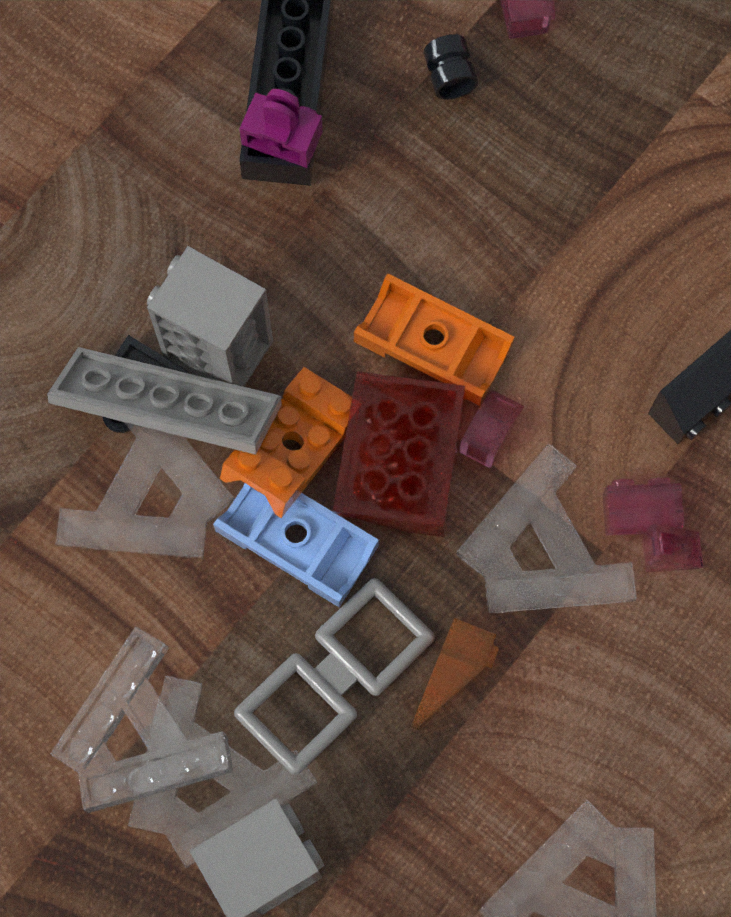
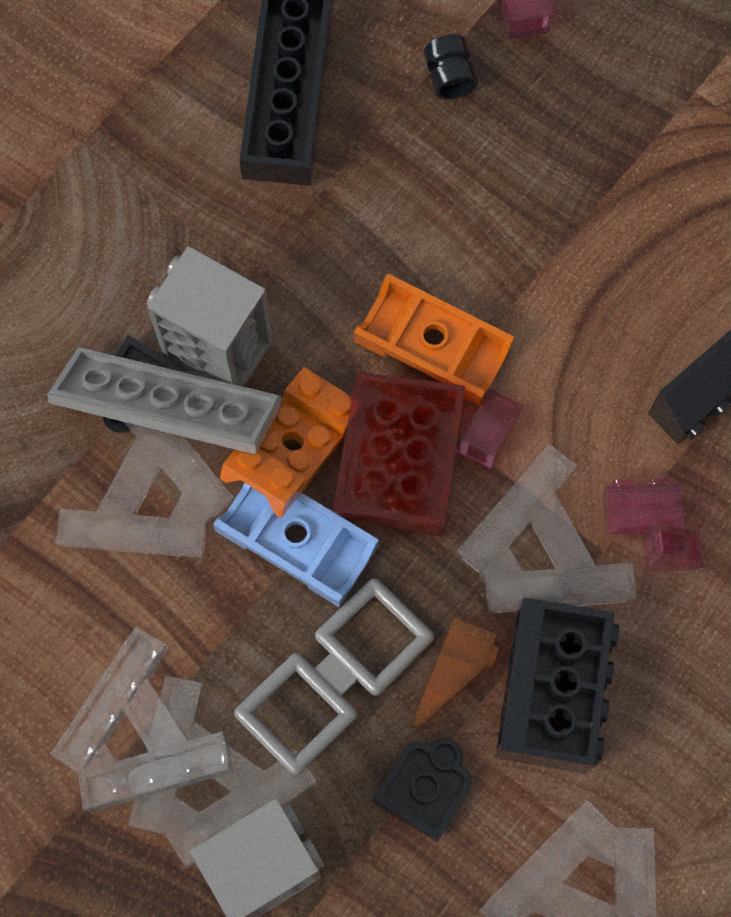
(281, 127): magenta brick -> none
(426, 786): none -> black plate
(531, 692): none -> black brick

